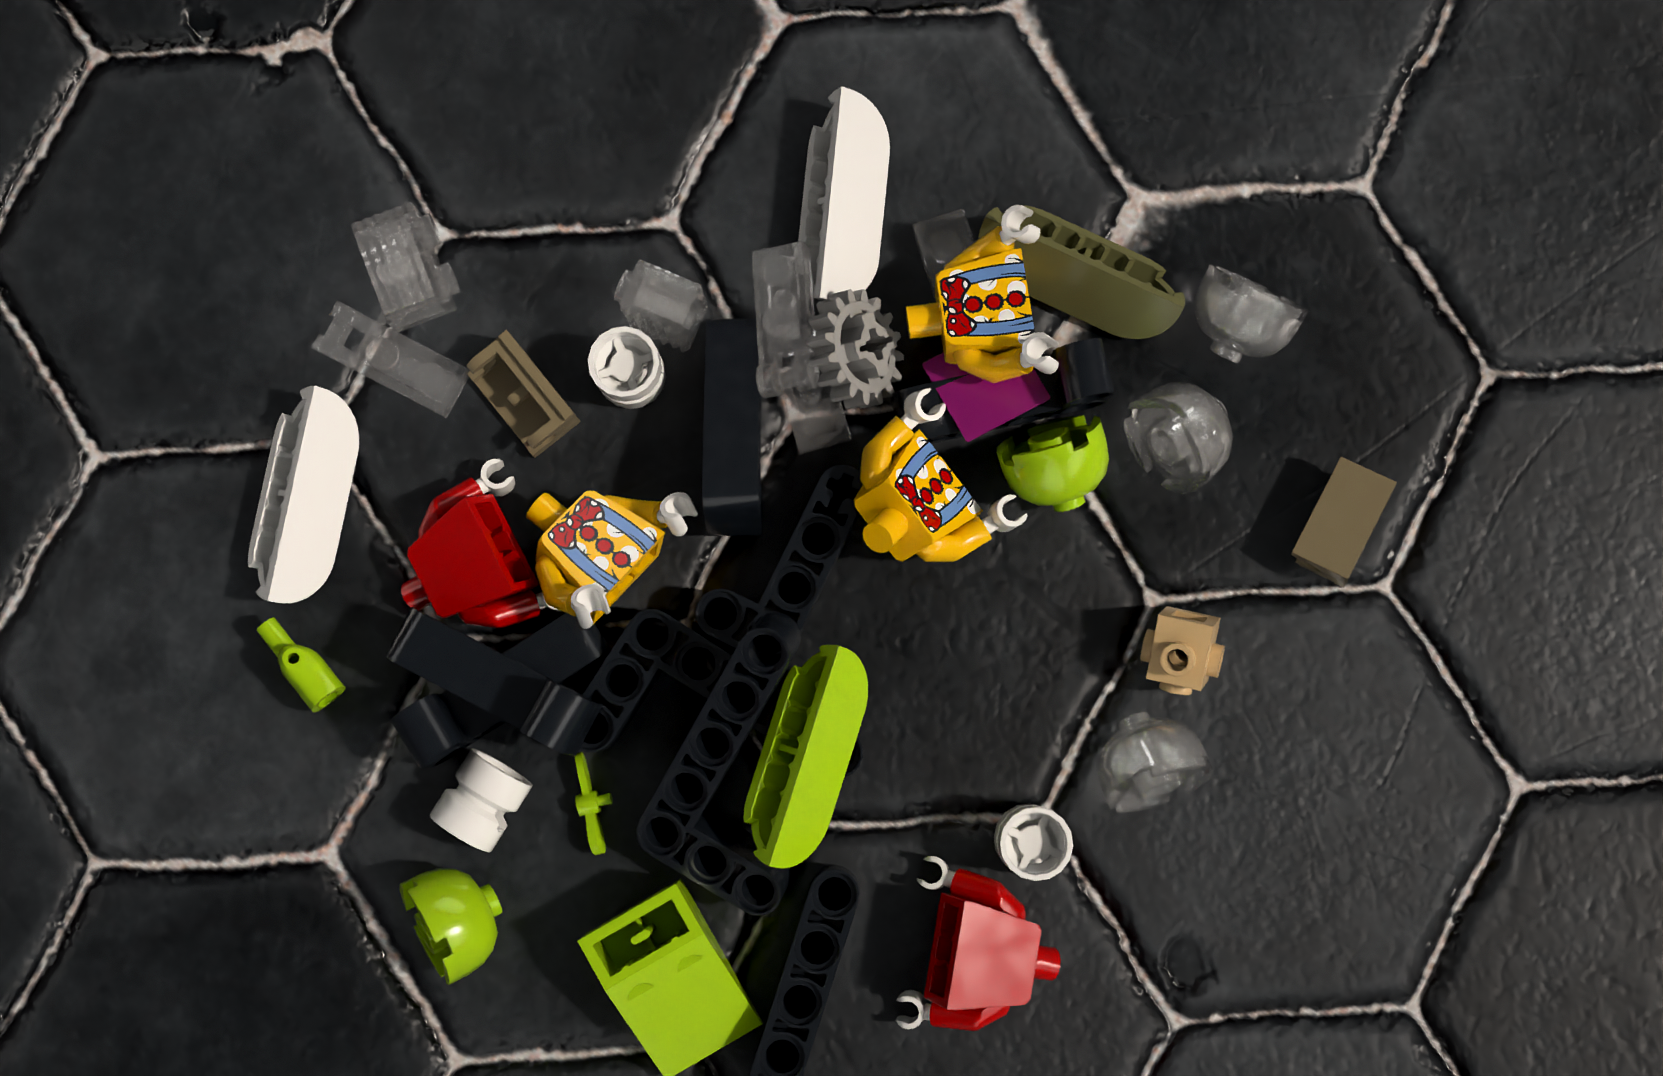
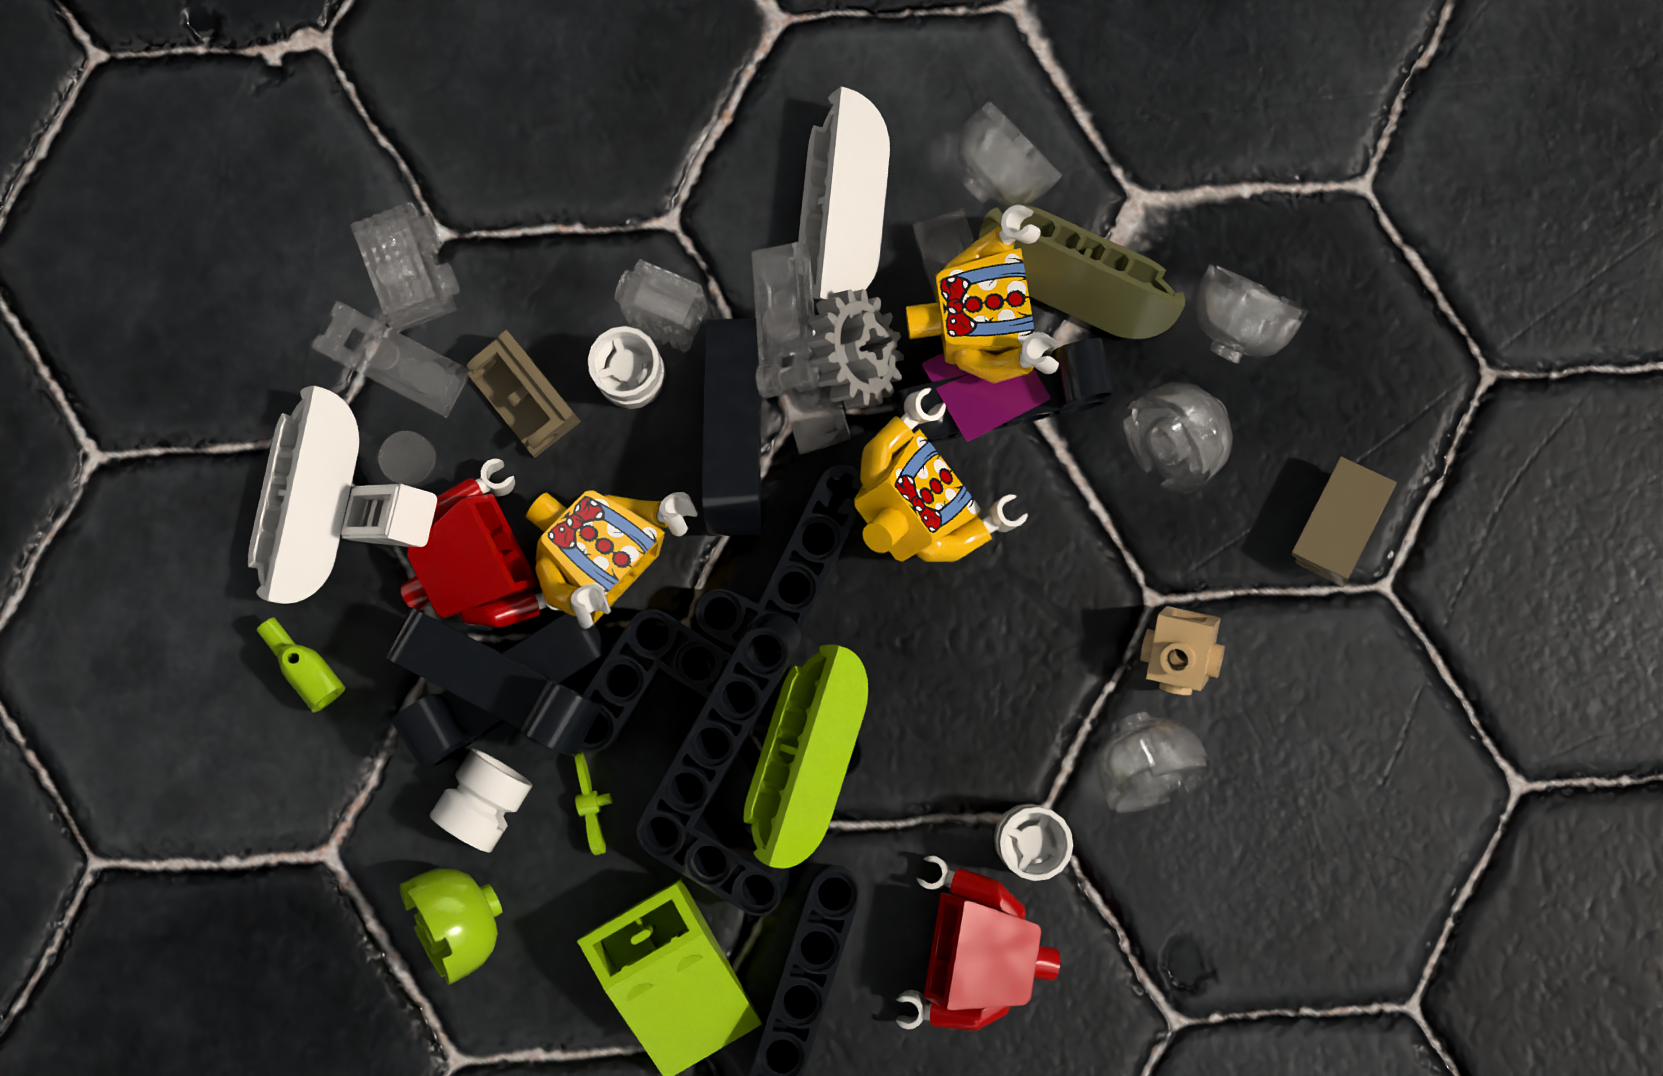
(389, 515): none -> white slope
(407, 458): none -> clear tile
(1002, 160): none -> clear cylinder
(1057, 462): lime cylinder -> none

